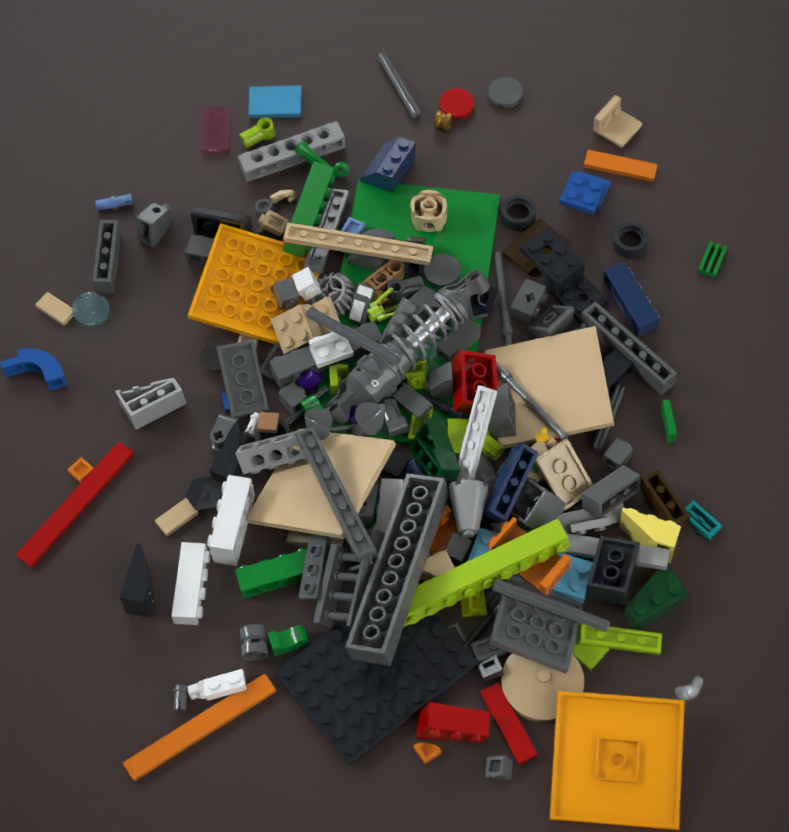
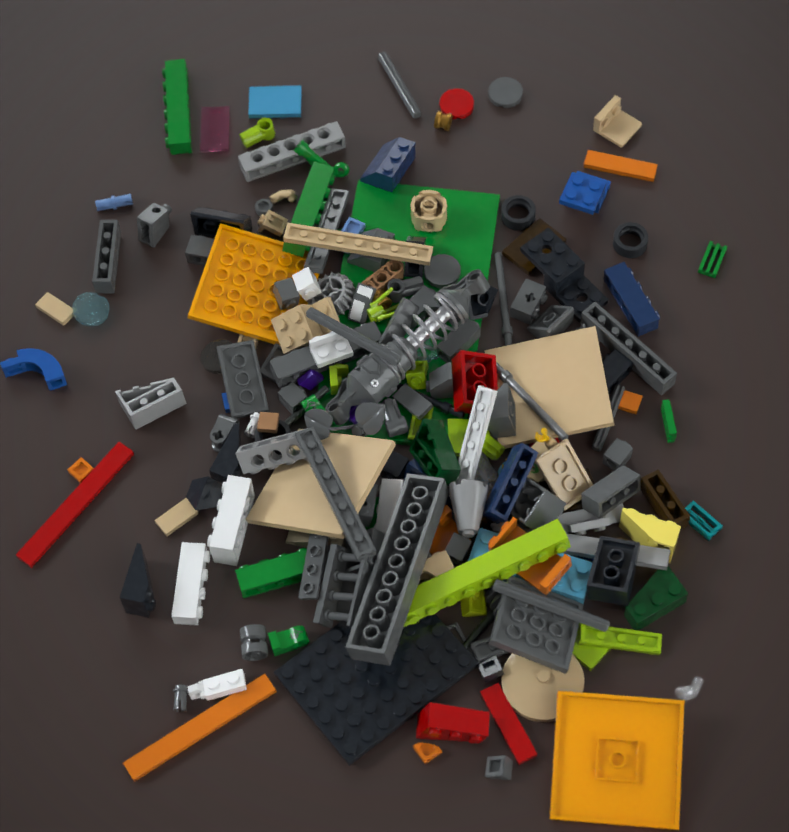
(178, 107): none -> green brick
(630, 402): none -> orange tile

